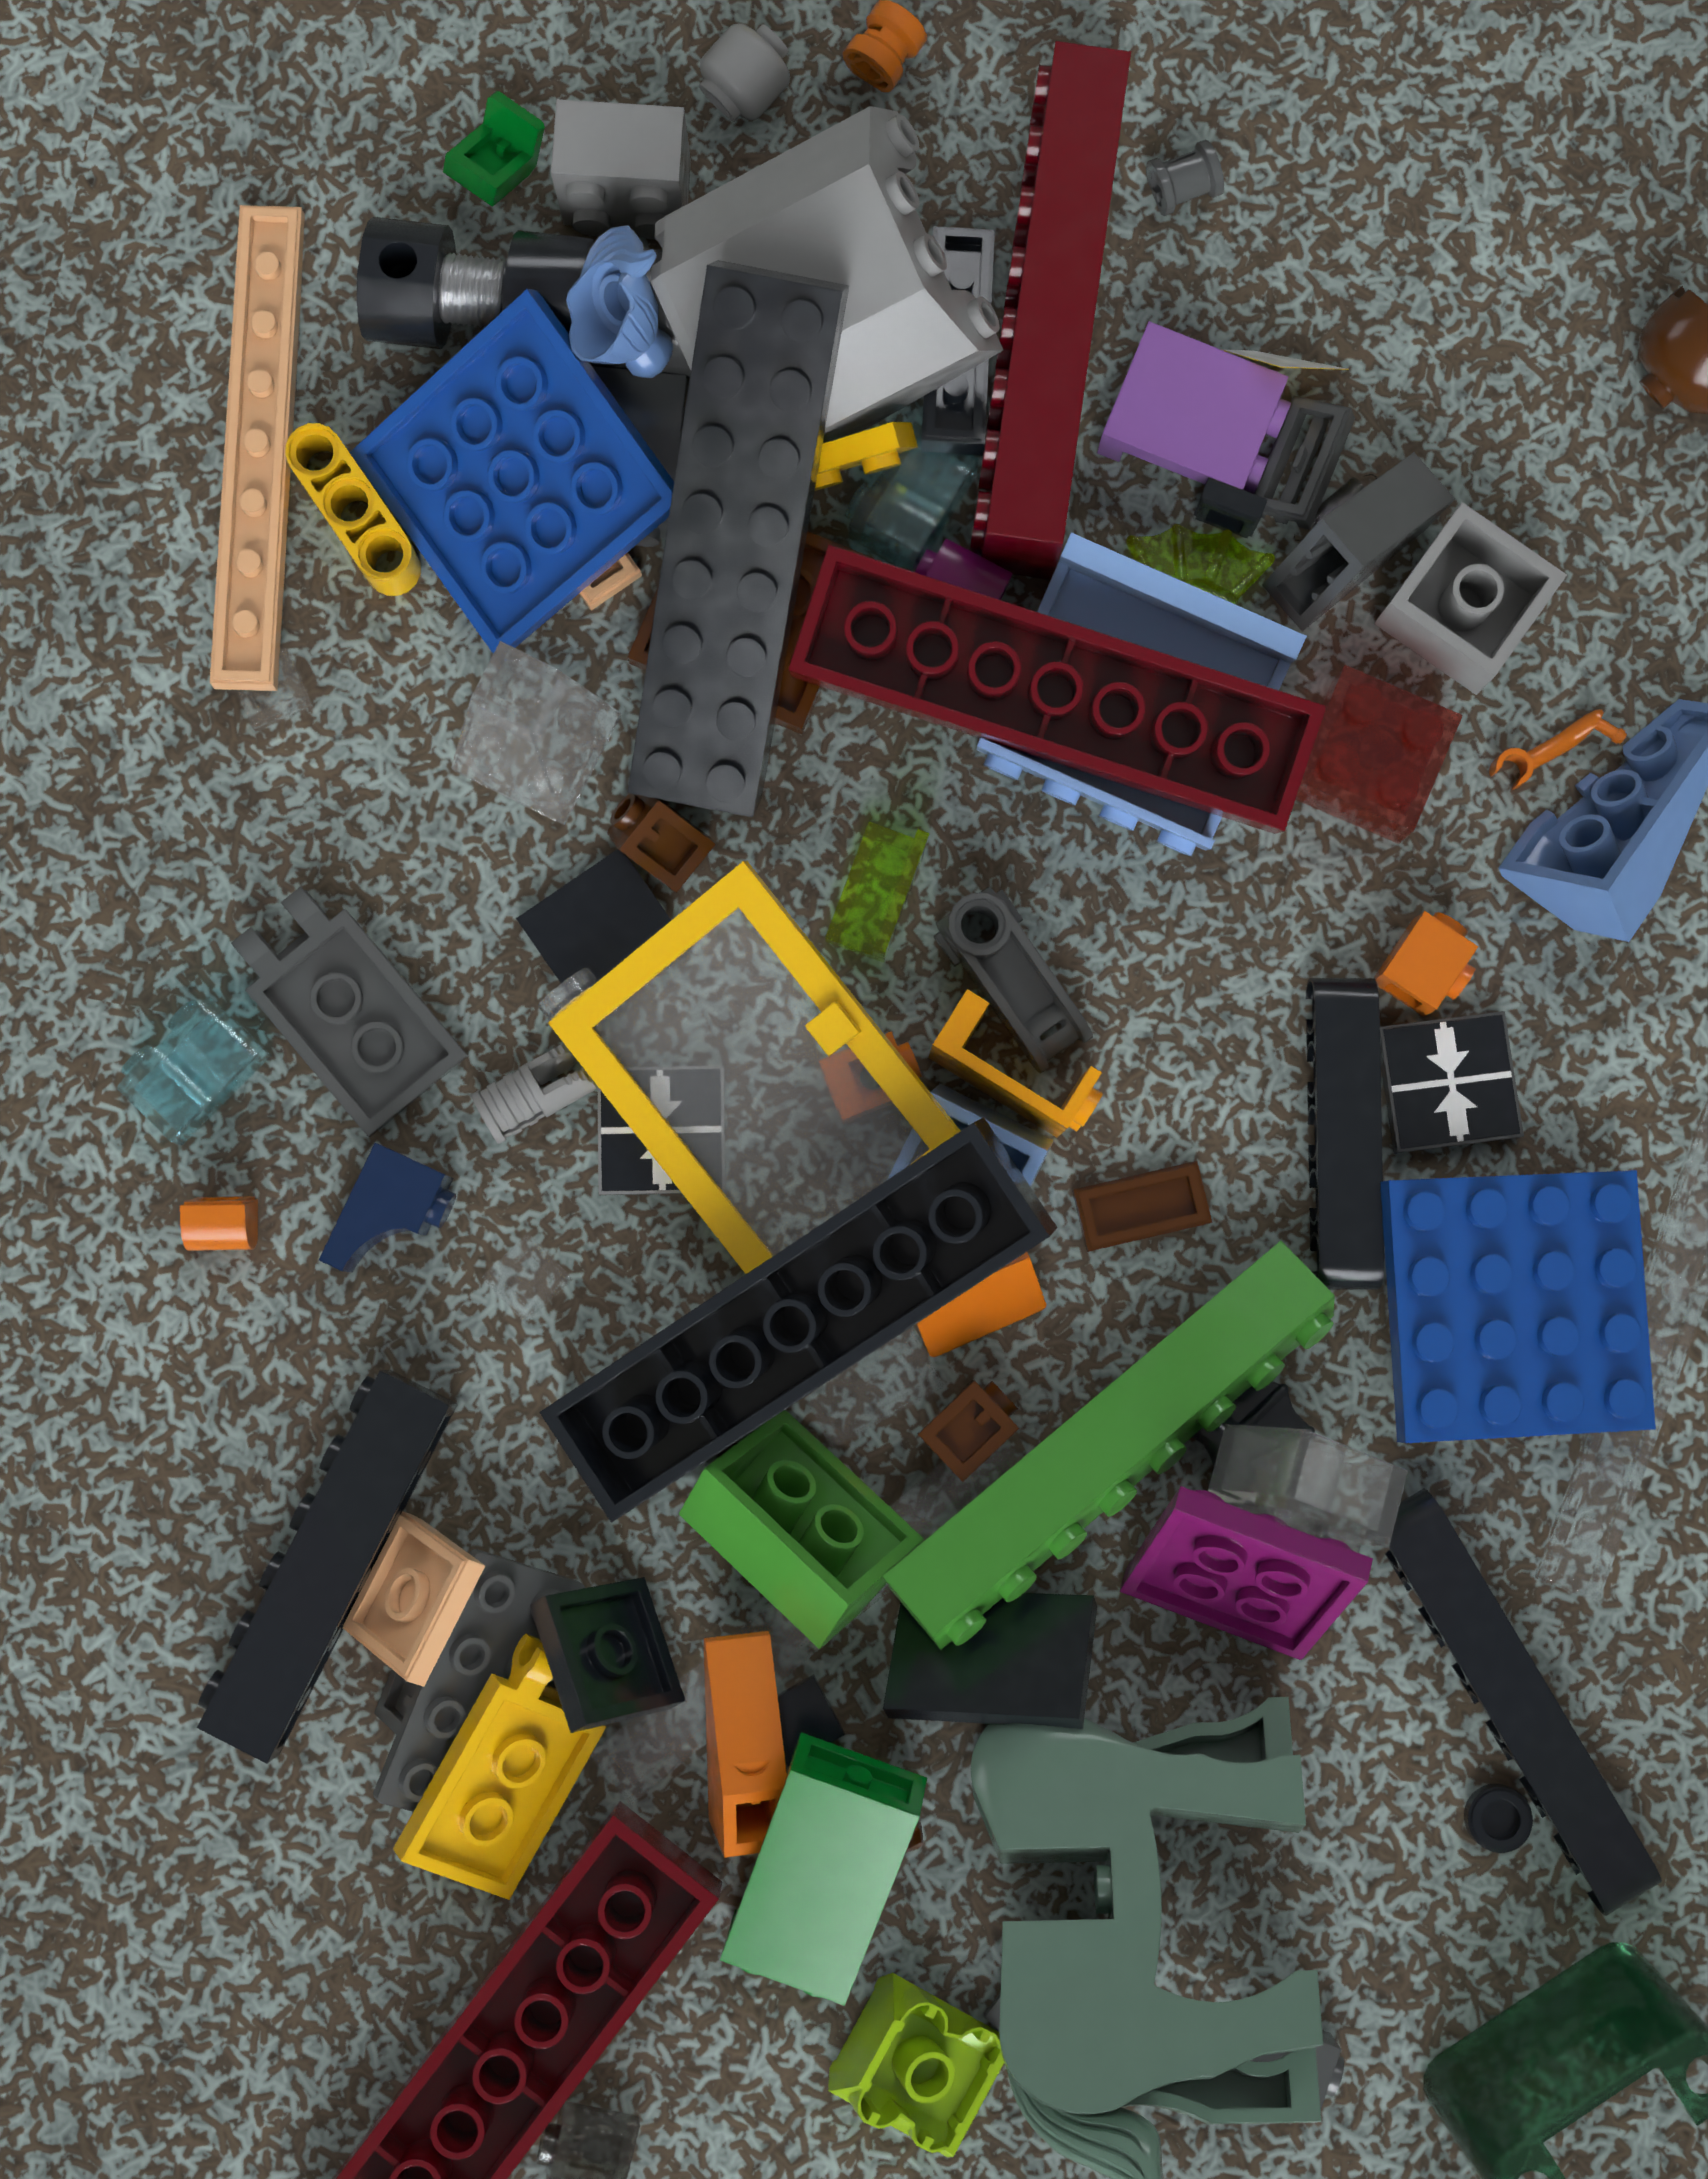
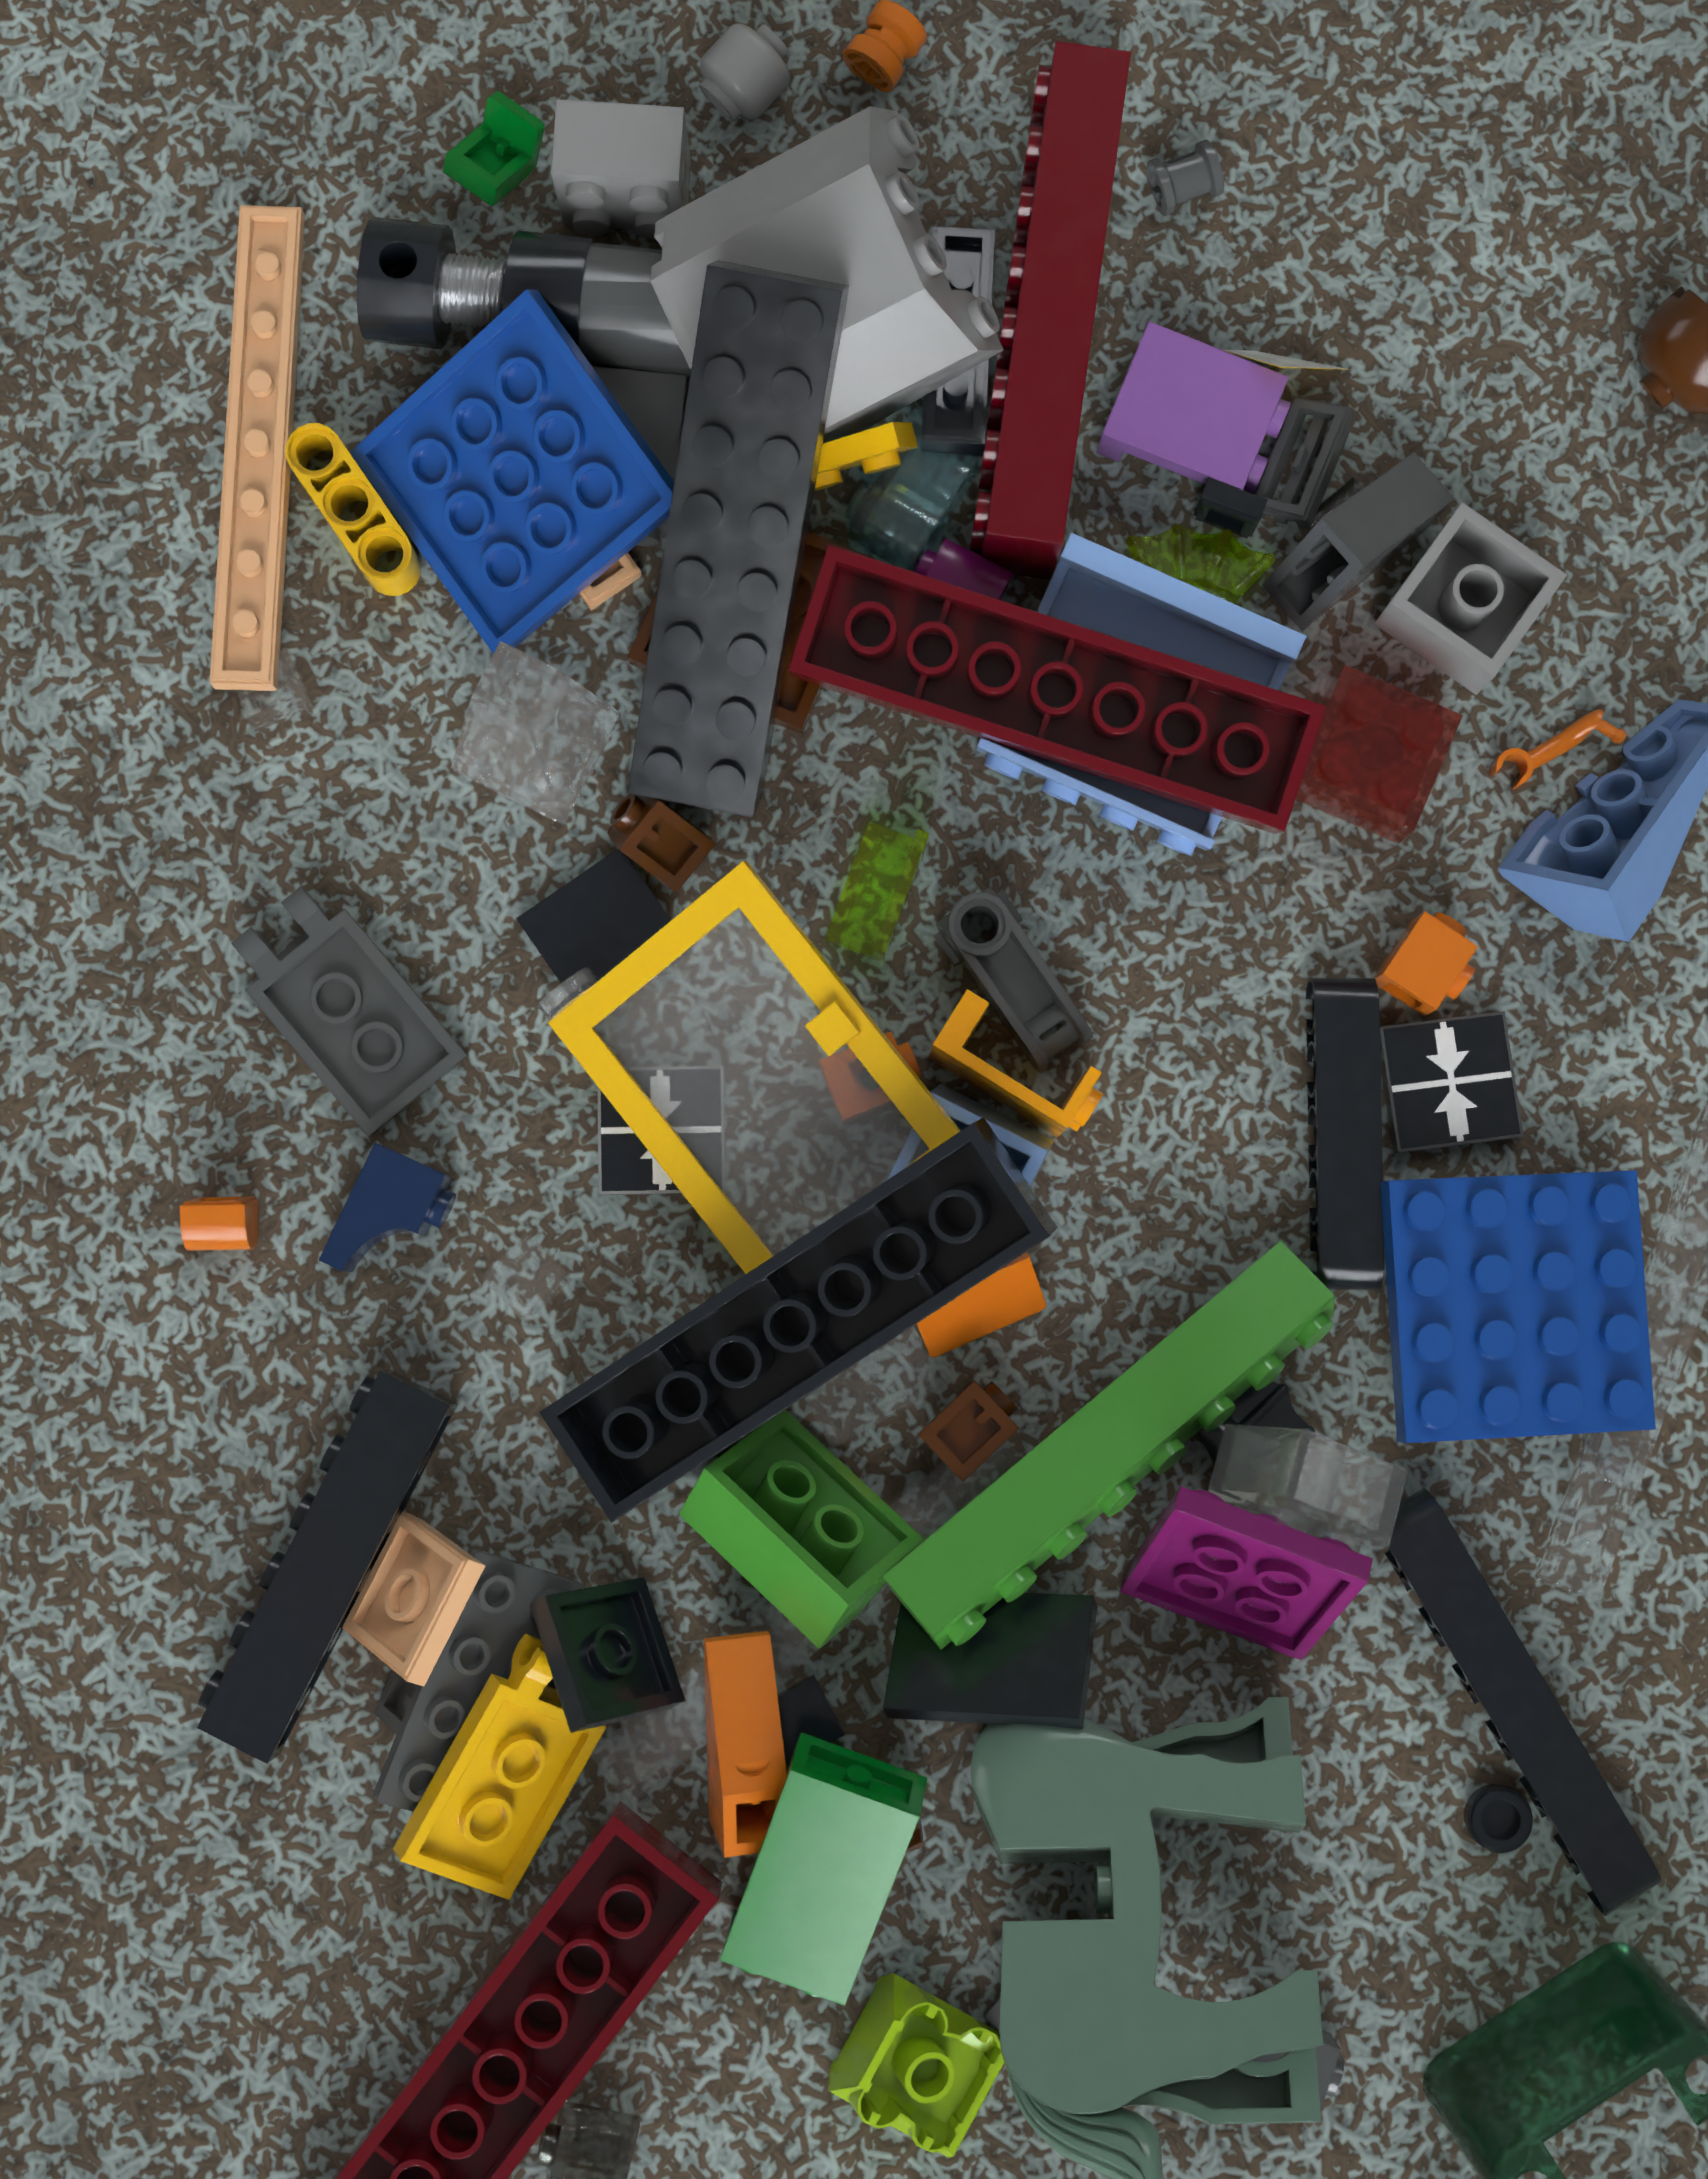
(192, 1069): clear light blue brick -> none
(519, 1099): light grey hinge -> none
(616, 307): medium blue hair -> none
(1142, 1206): reddish brown tile -> none

